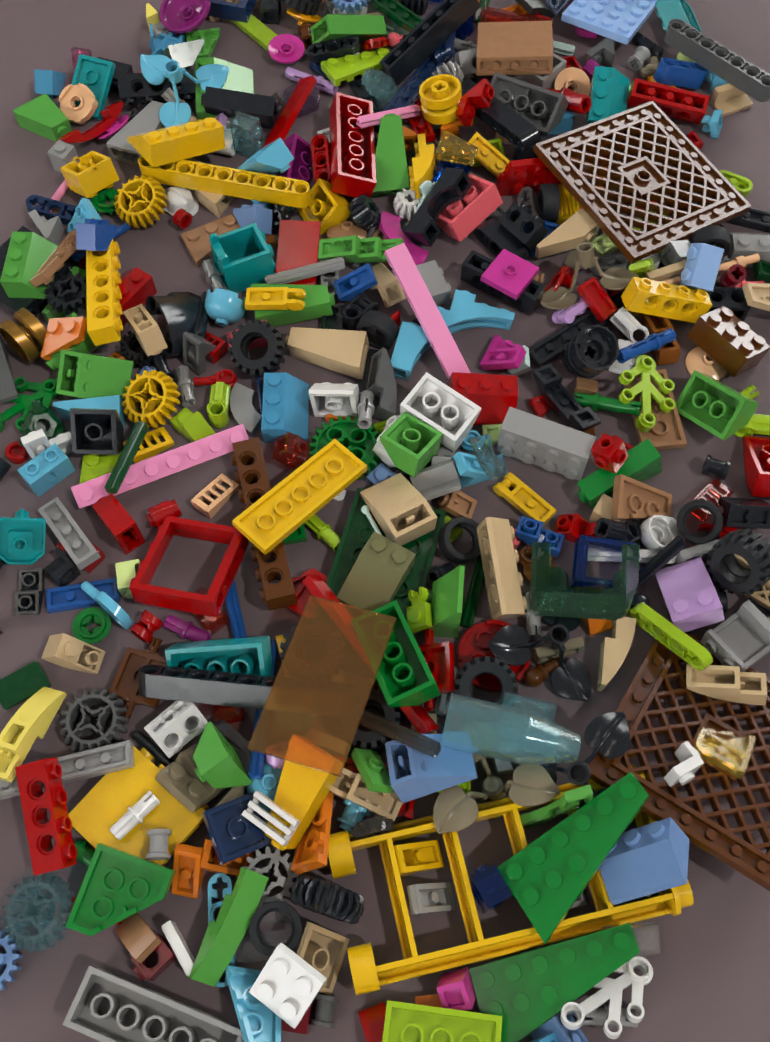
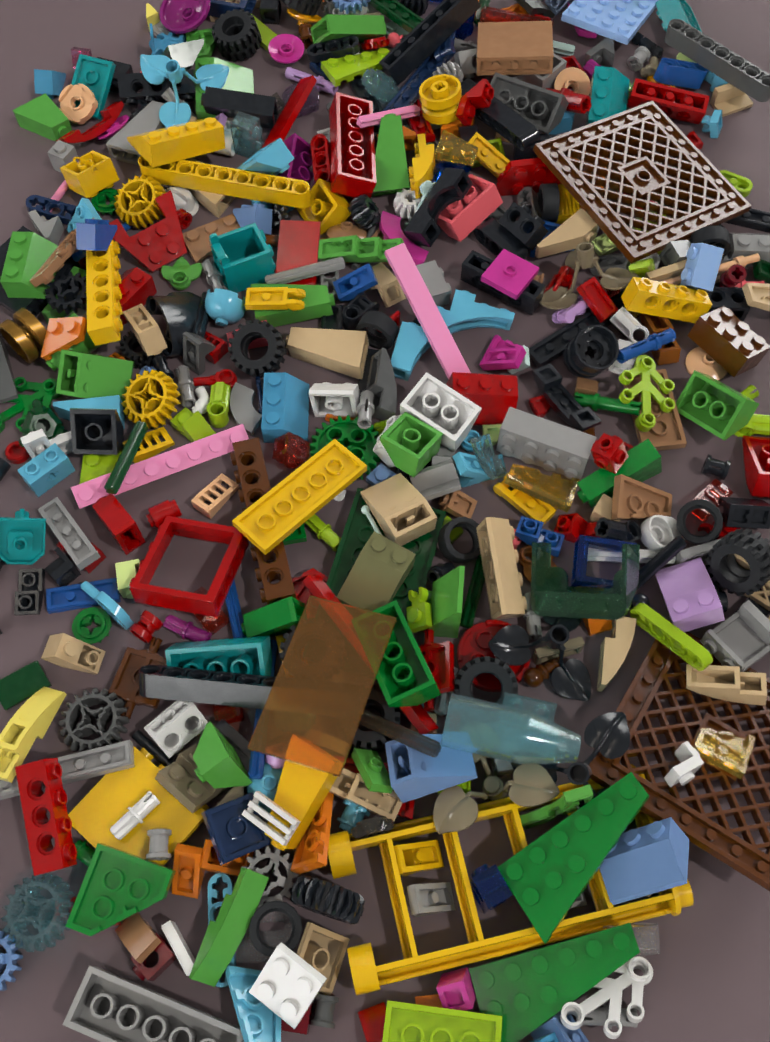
(160, 242): none -> red wing
(181, 273): none -> bright green plate
(203, 400): none -> white arm
(236, 35): none -> black tyre
(273, 618): none -> green slope
(546, 488): none -> clear yellow wing

